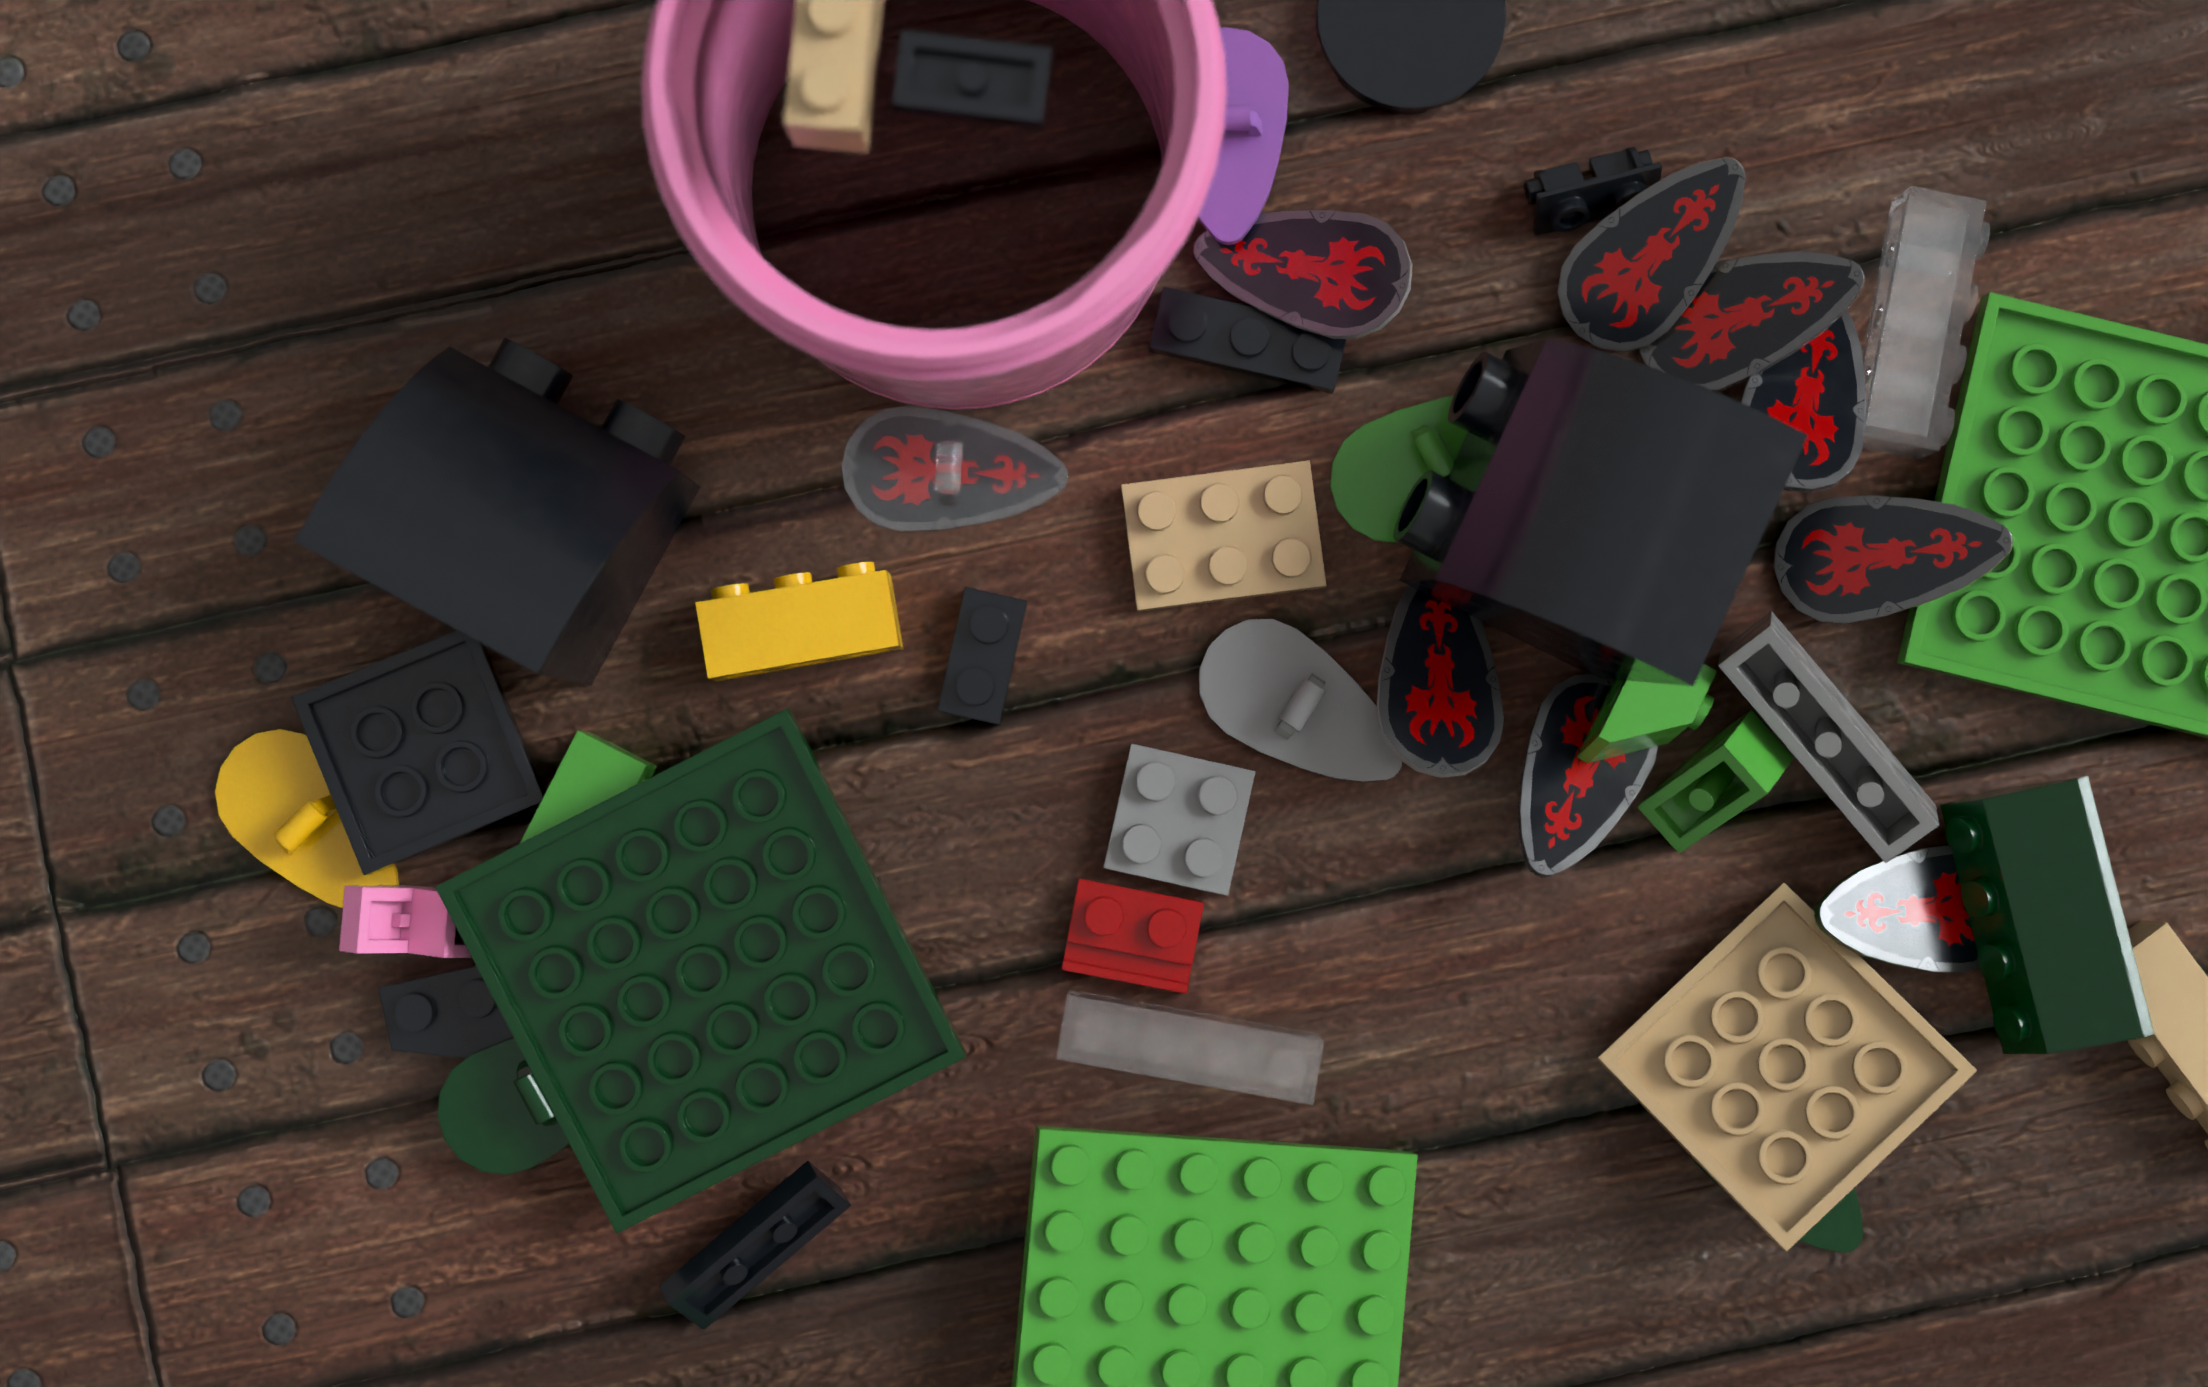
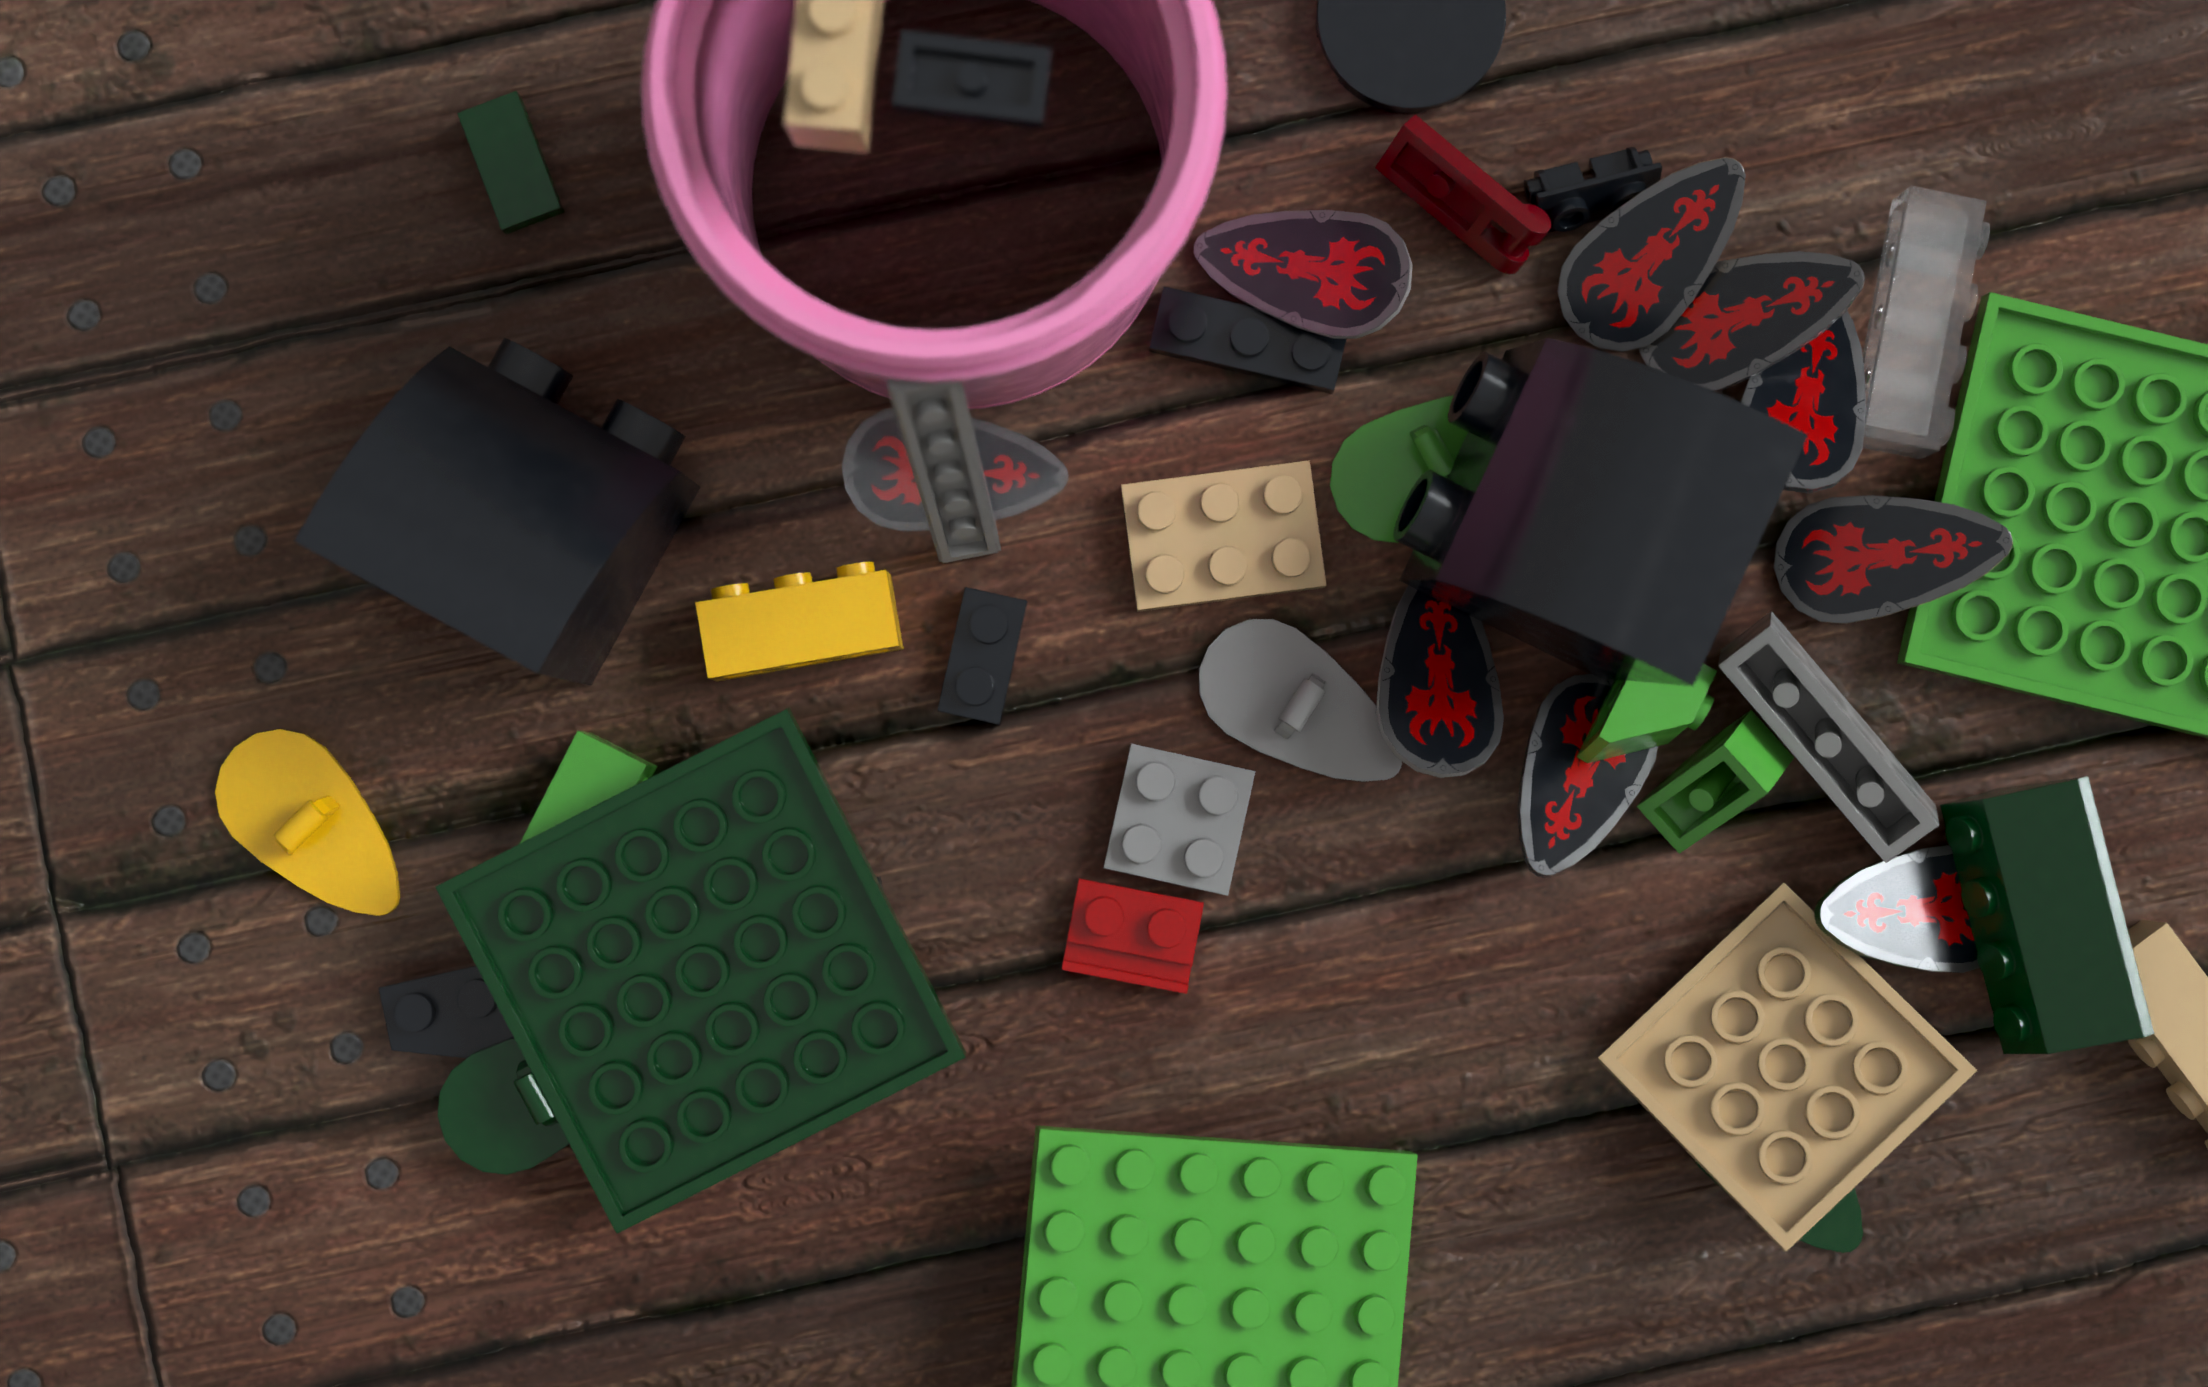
(398, 922): bright pink brick -> none
(419, 750): black plate -> none
(510, 162): none -> dark green tile
(755, 1245): black plate -> none
(946, 467): none -> light grey tile
(1190, 1047): clear brick -> none
(1251, 136): medium lavender shield -> none
(1462, 196): none -> dark red plate

